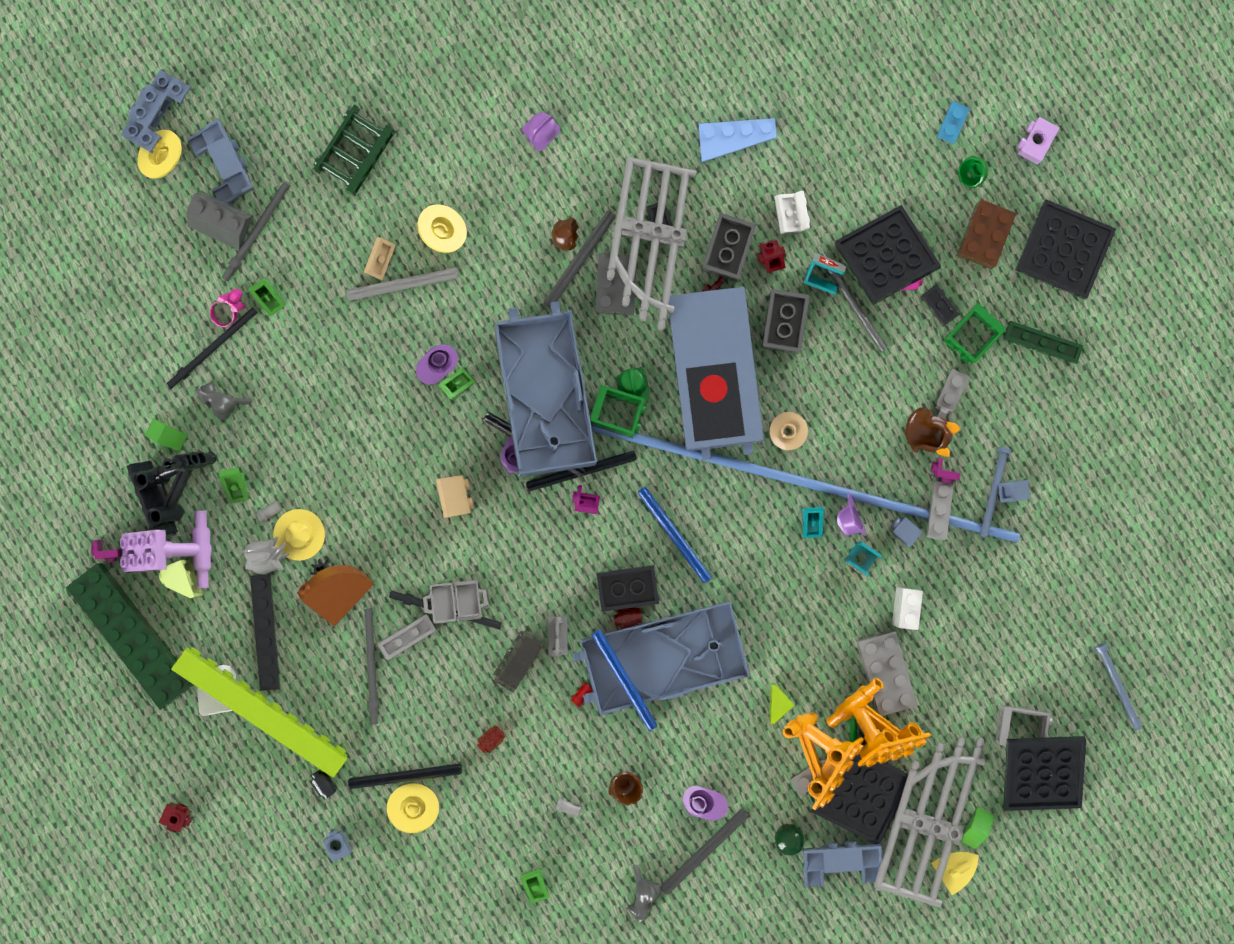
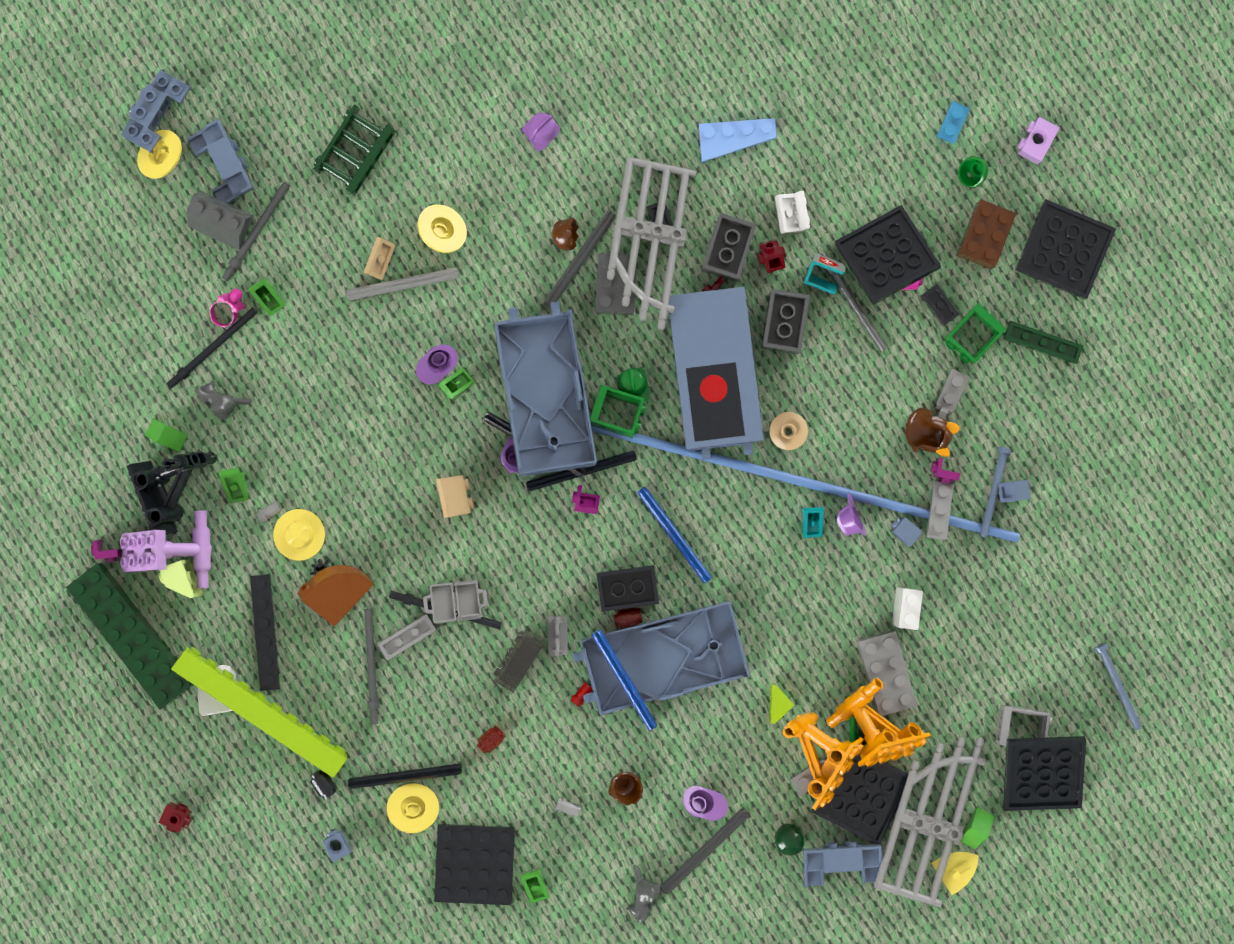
(264, 556): light grey hair -> none
(474, 864): none -> black plate
(870, 553): teal piece -> none

